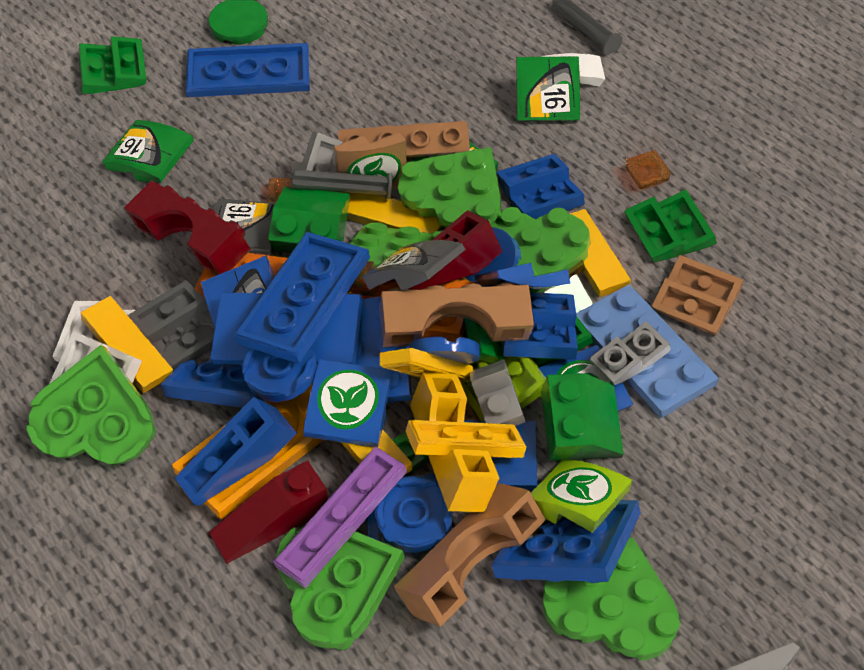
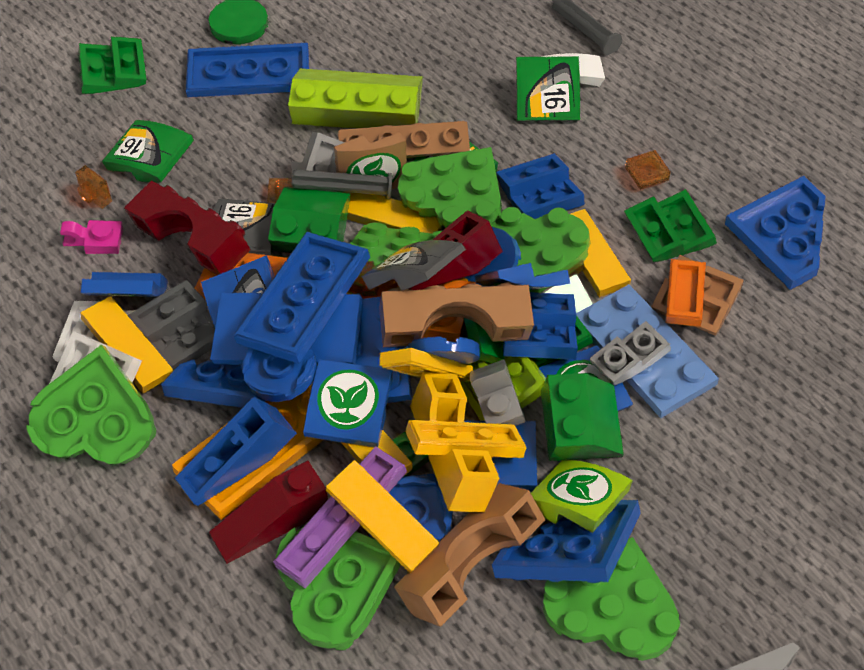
(93, 187): none -> clear orange plate
(97, 238): none -> dark pink plate
(124, 284): none -> blue slope
(354, 99): none -> lime slope
(382, 516): none -> yellow tile
(685, 292): none -> orange tile
(784, 230): none -> blue plate

